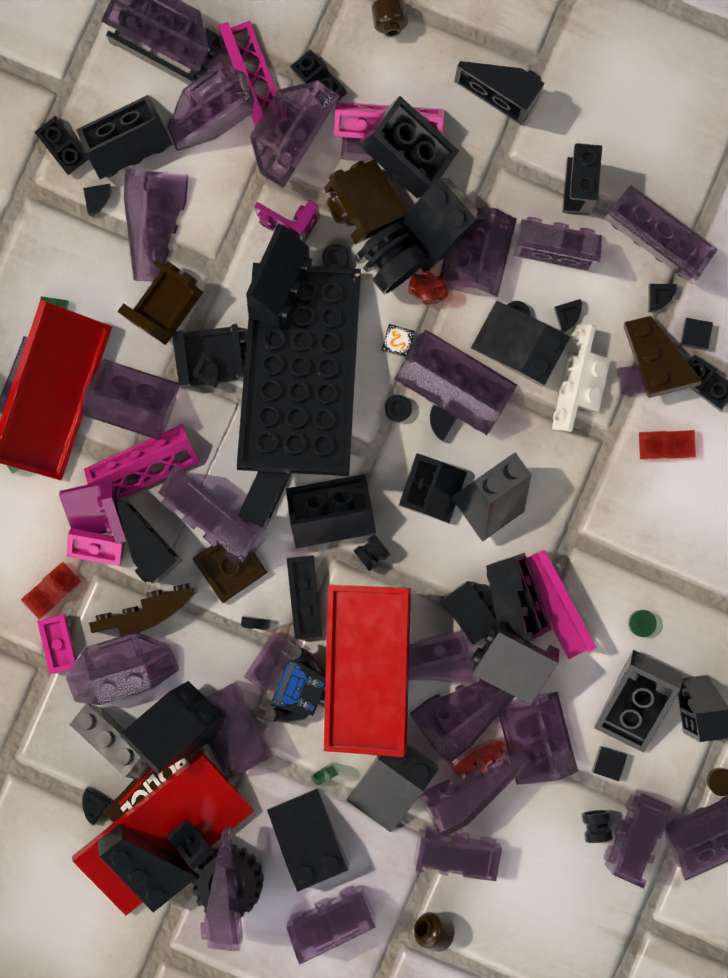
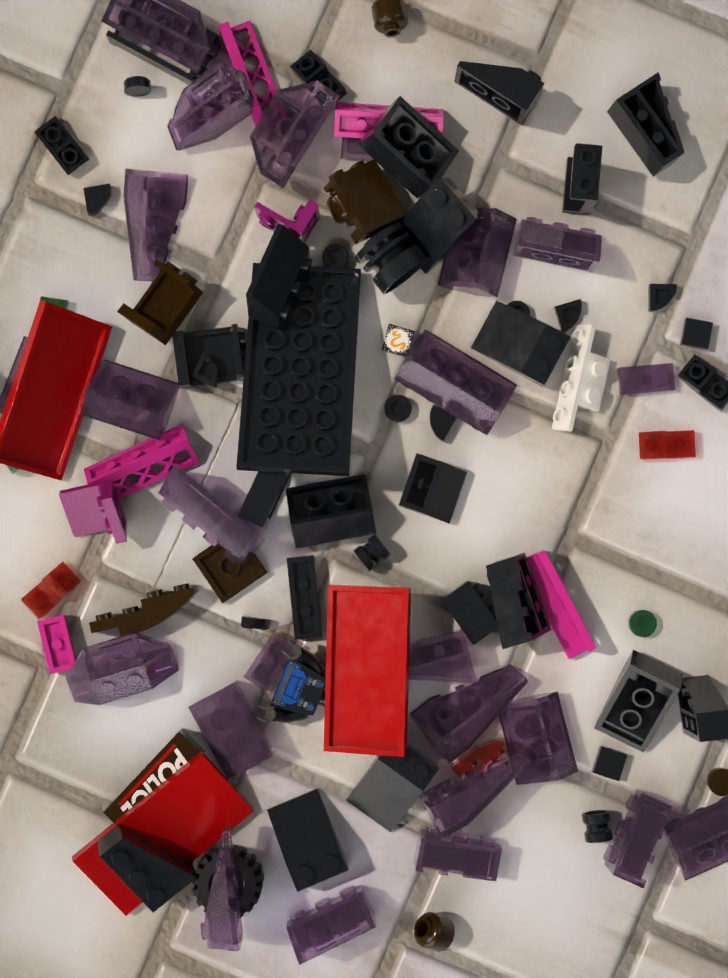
(93, 805): black tile -> none
(94, 547): dark pink plate -> none
(104, 735): dark grey brick -> none
(124, 137): black slope -> none
(137, 86): none -> black tile
(147, 548): black slope -> none
(174, 727): black slope -> none
(190, 844): black bracket -> none
(325, 774): clear green tile -> none
(428, 288): clear red rock -> none
(495, 497): black slope -> none
(514, 663): black panel -> none
(647, 125): none -> black wedge
(657, 359): dark brown wing -> none
(661, 234): clear purple slope -> none

